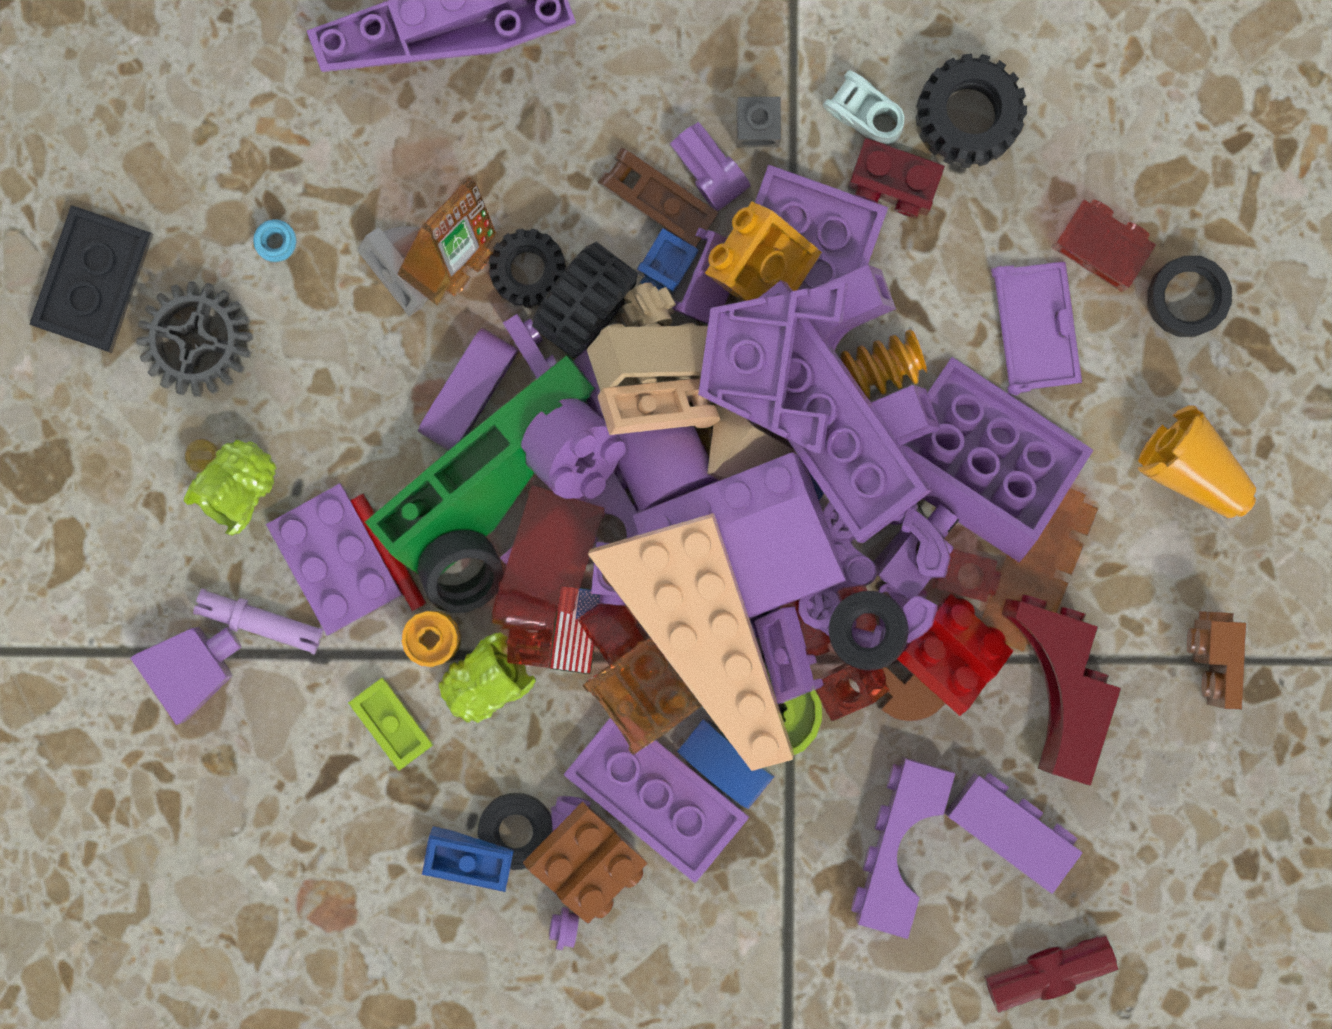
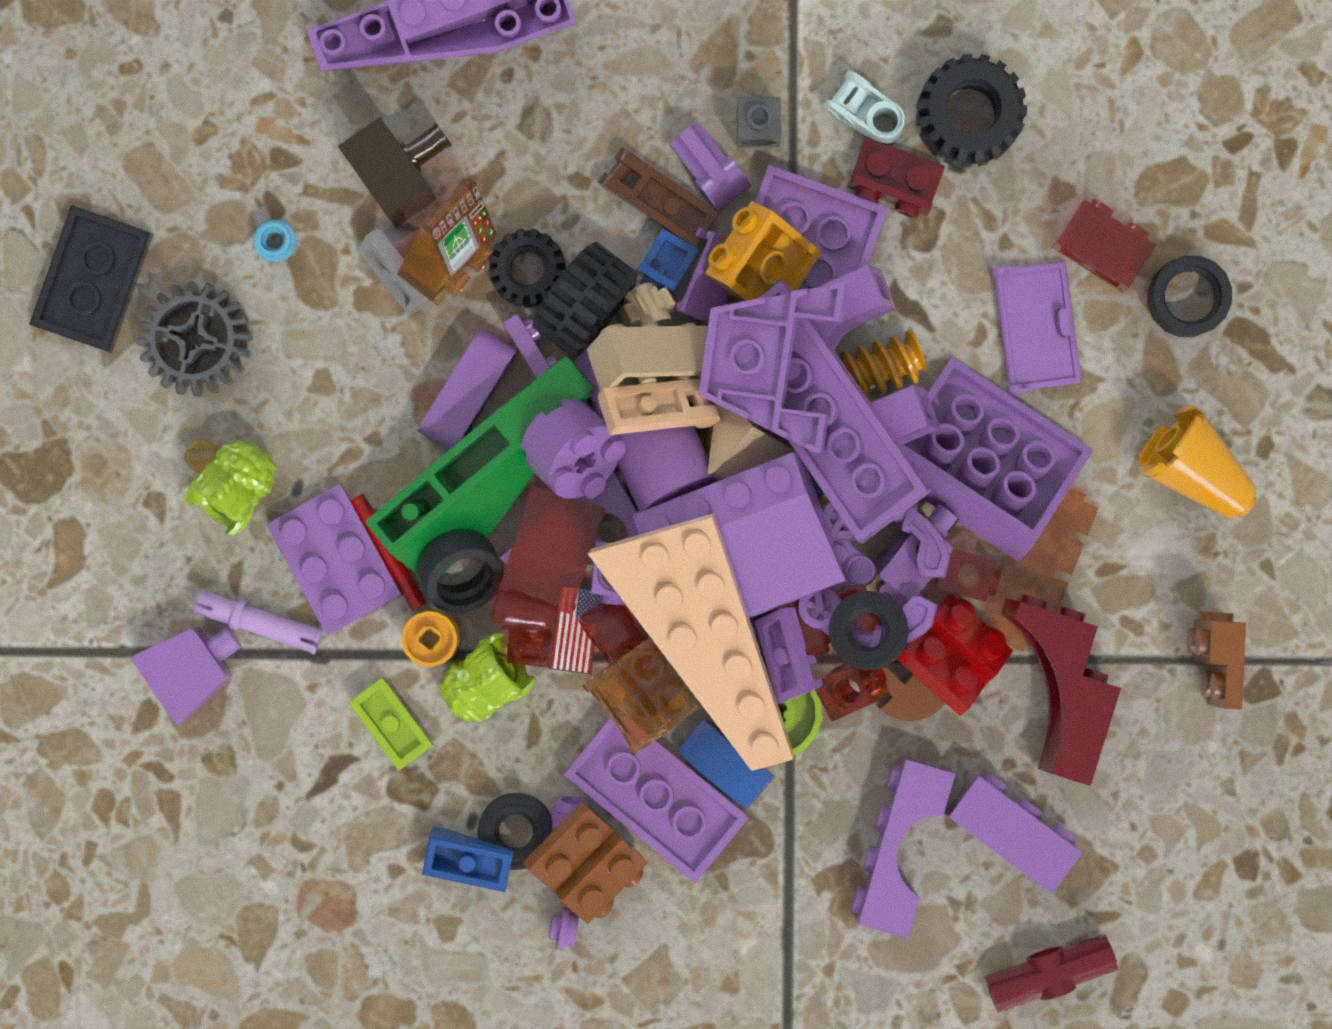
(393, 168): none -> dark brown brick

